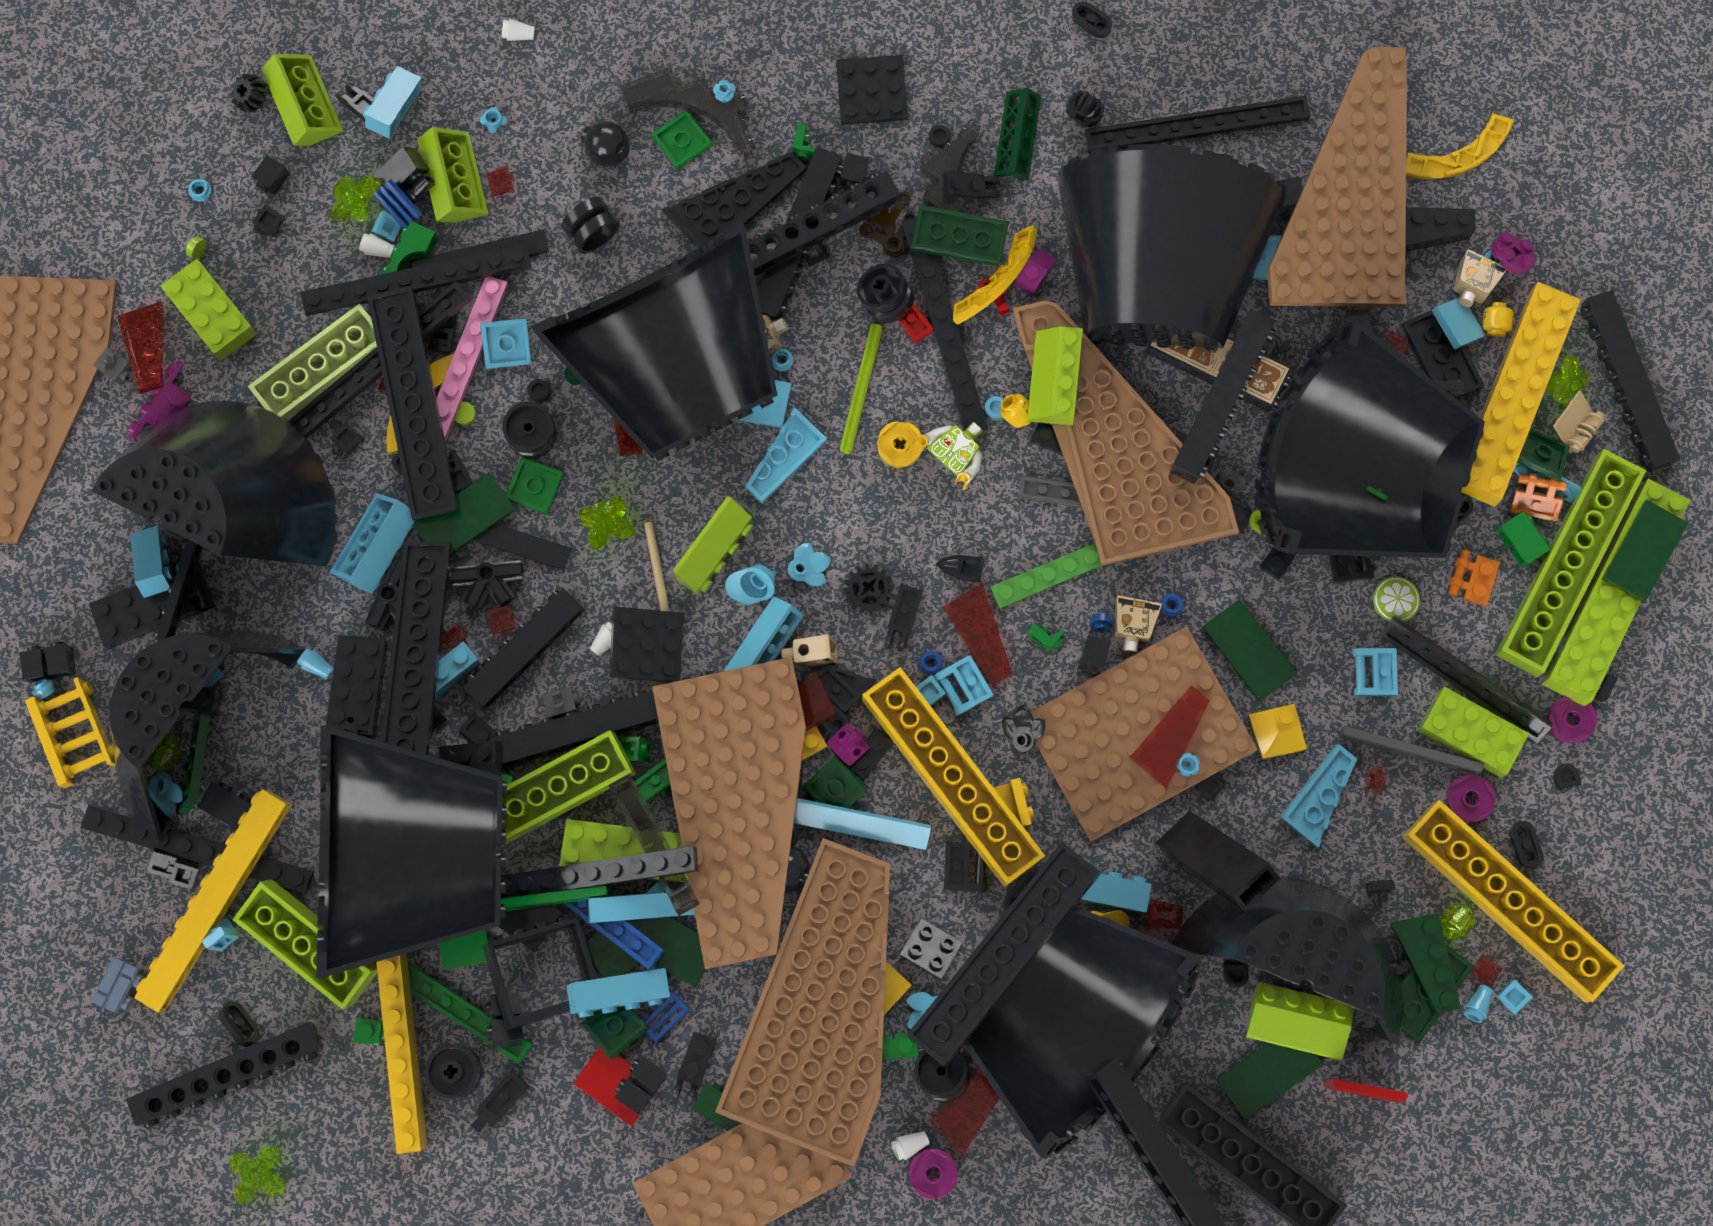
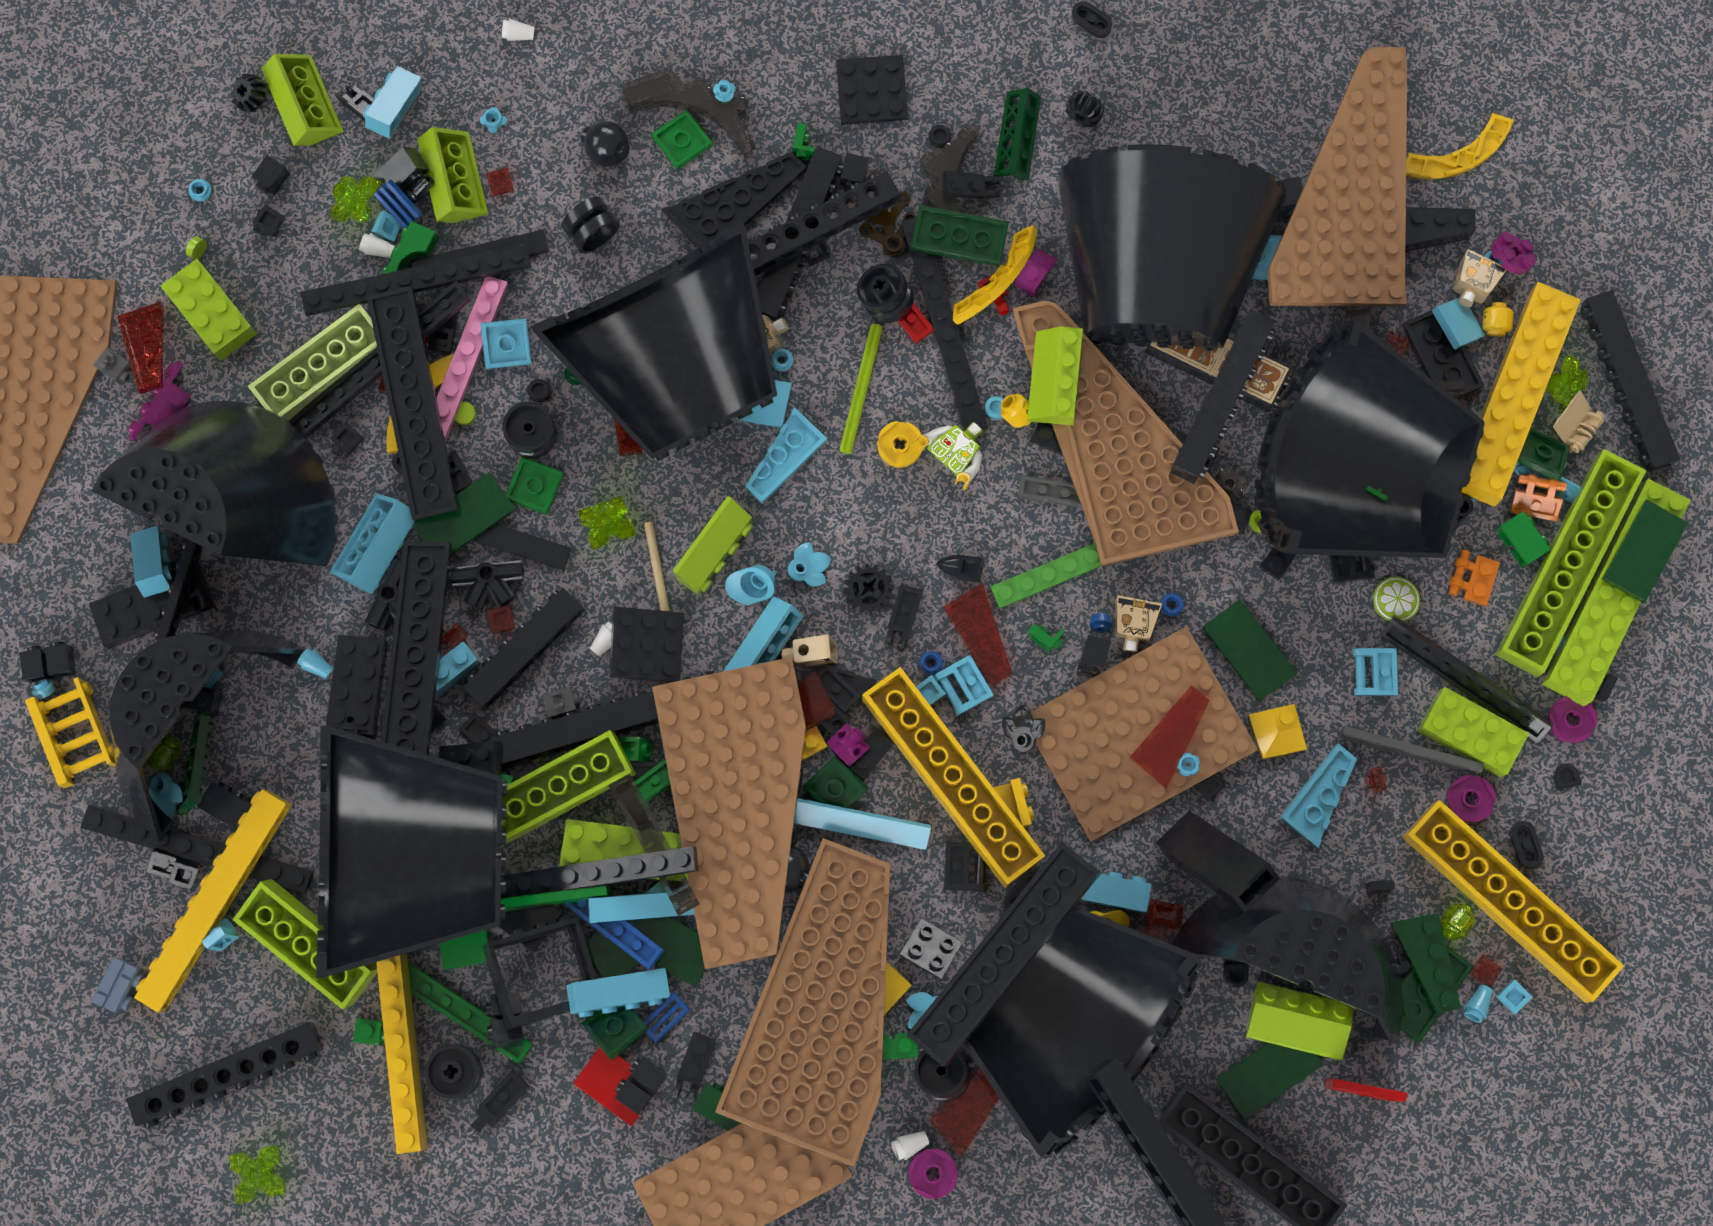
(239, 1024): black plate -> none
(1198, 123): black plate -> none

